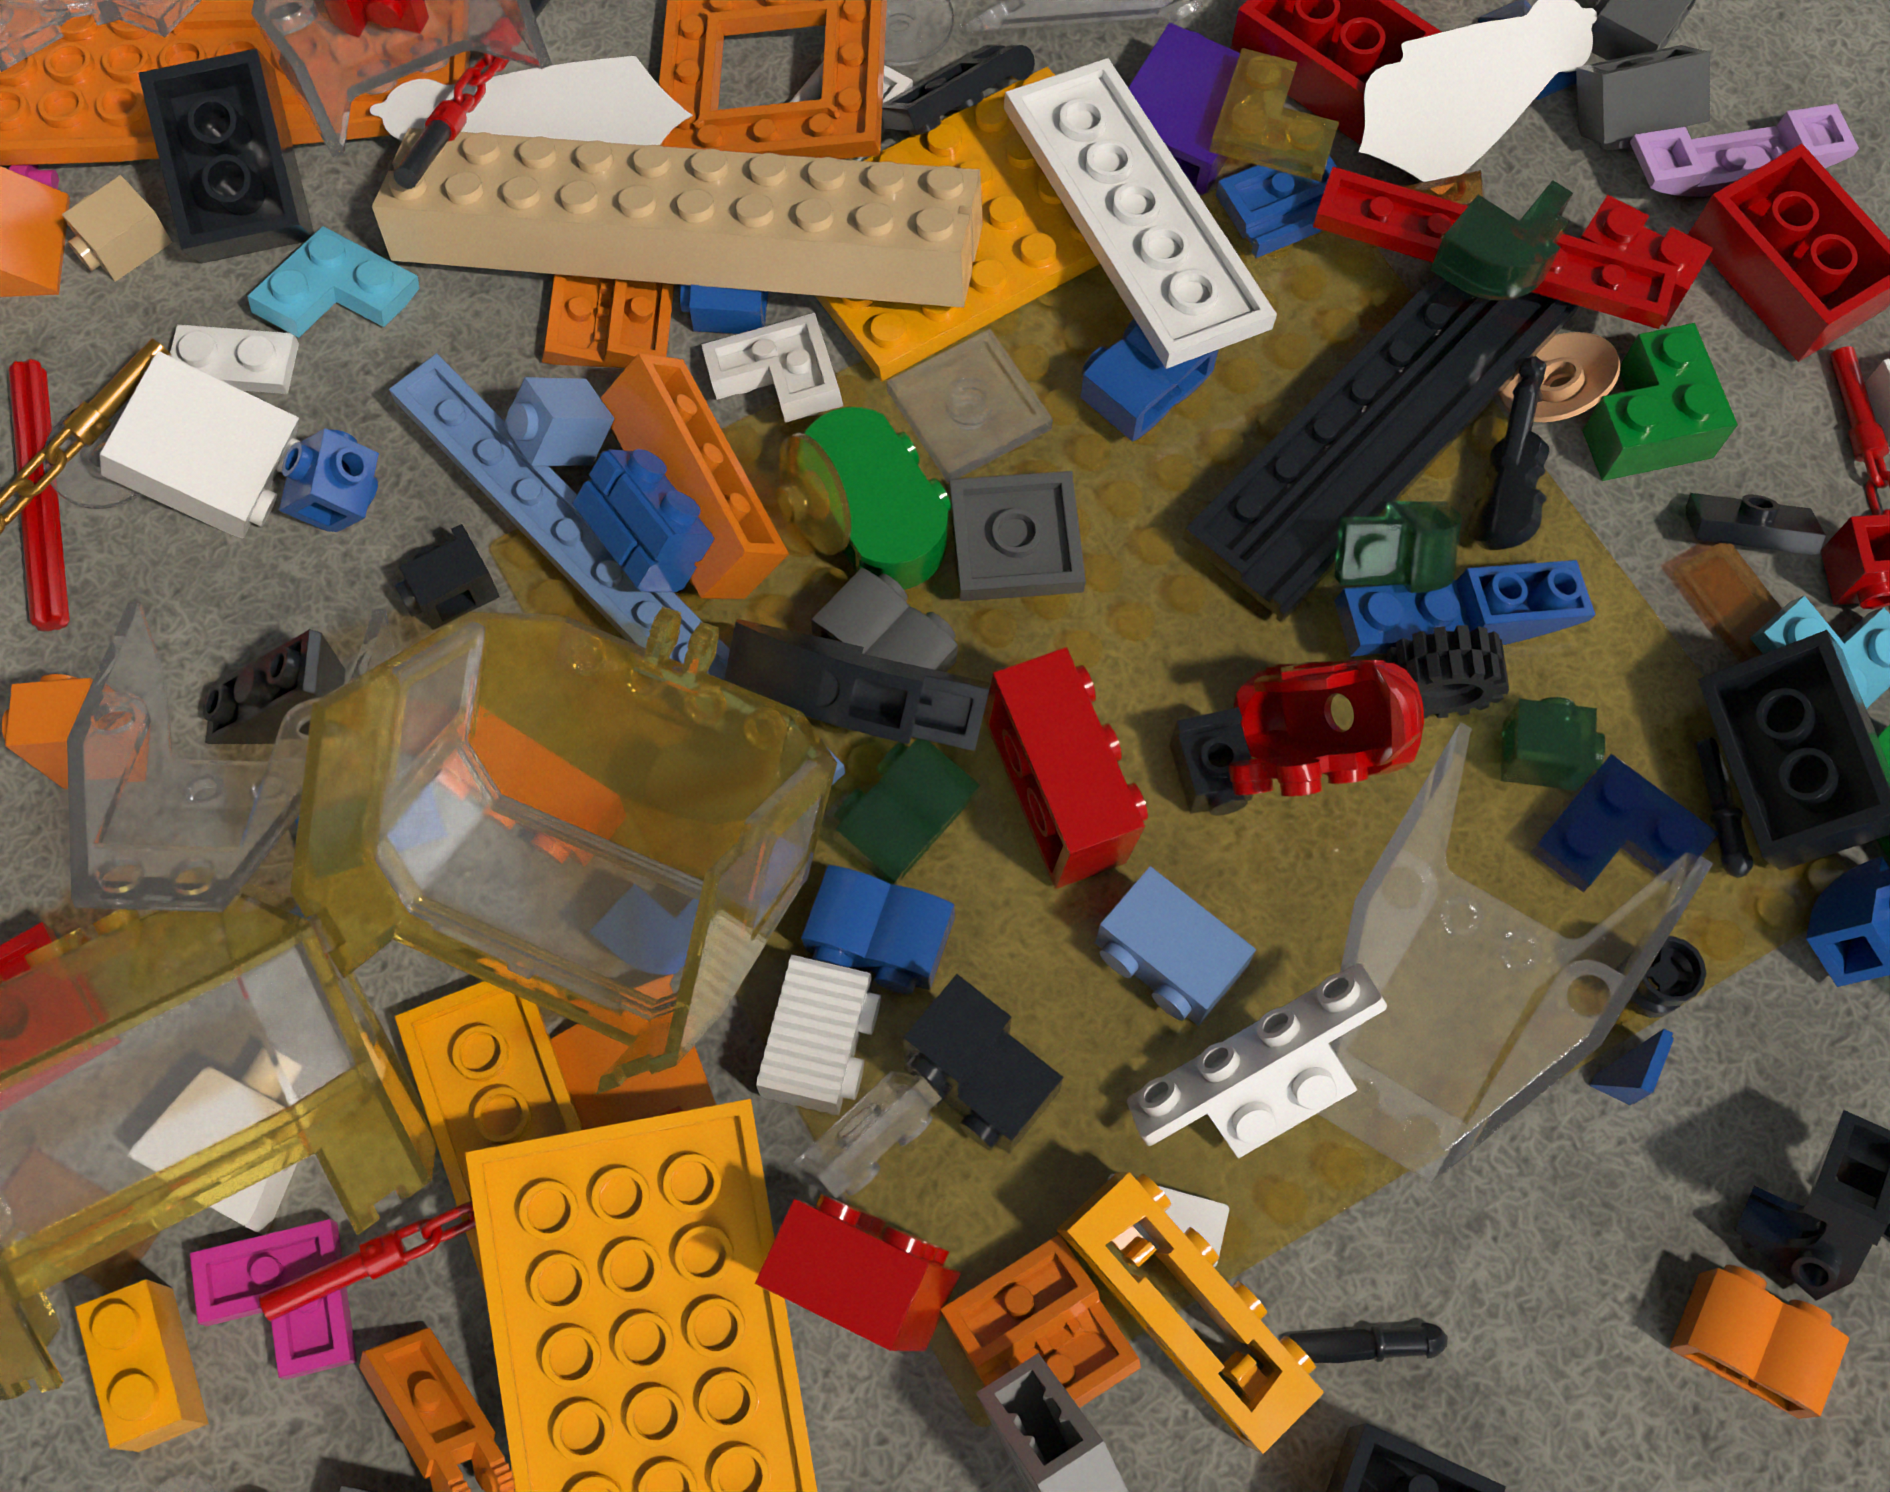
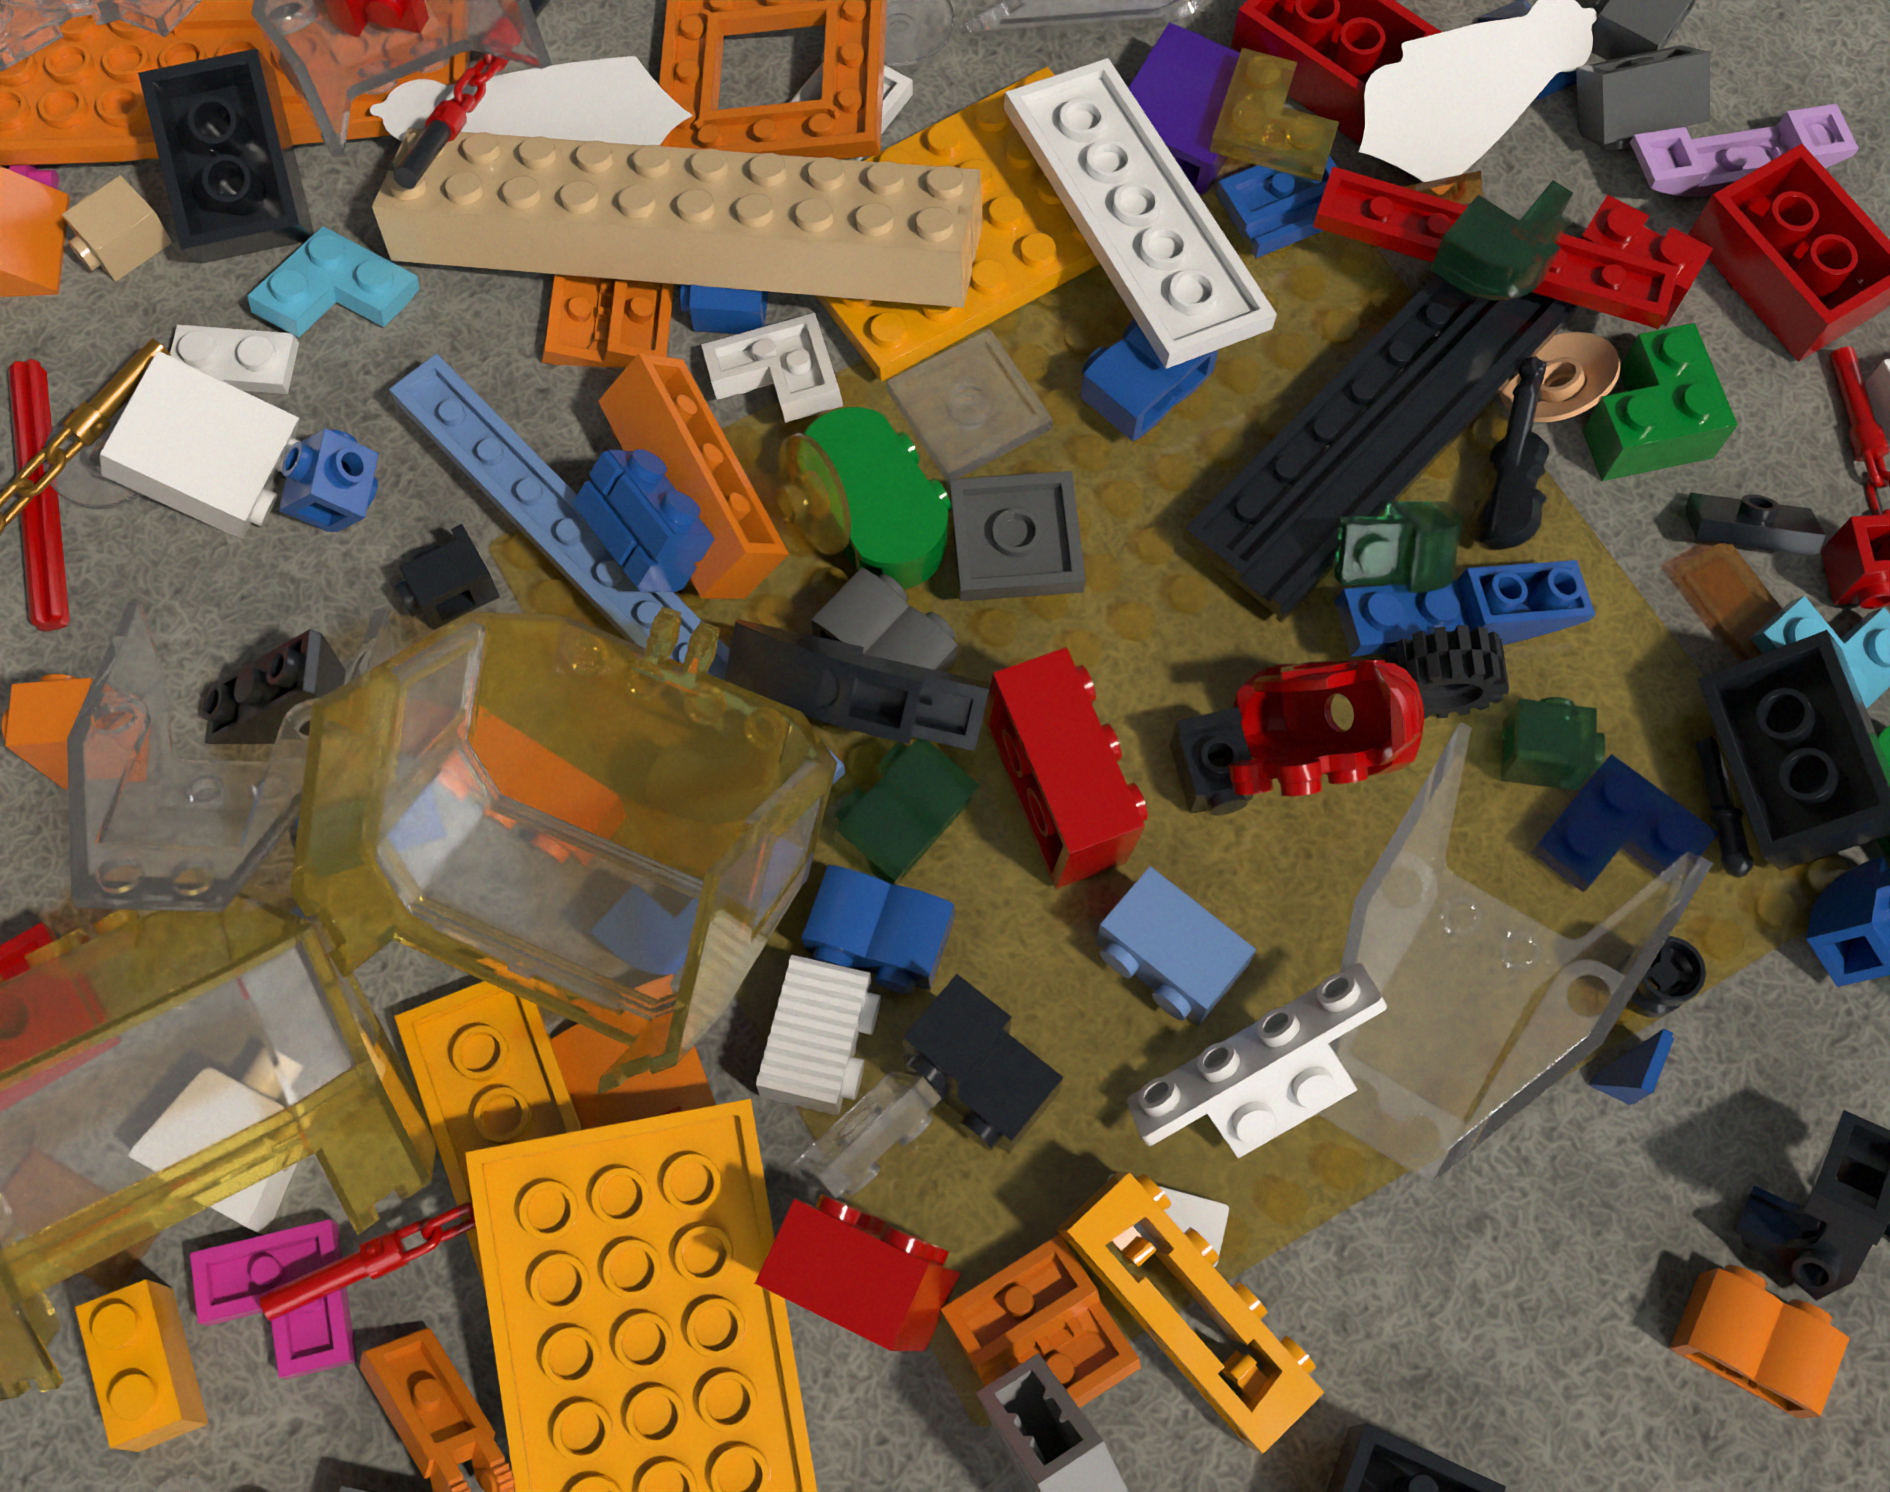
(558, 421): medium blue brick -> none
(956, 87): black plate -> none
(1377, 1343): black piece -> none

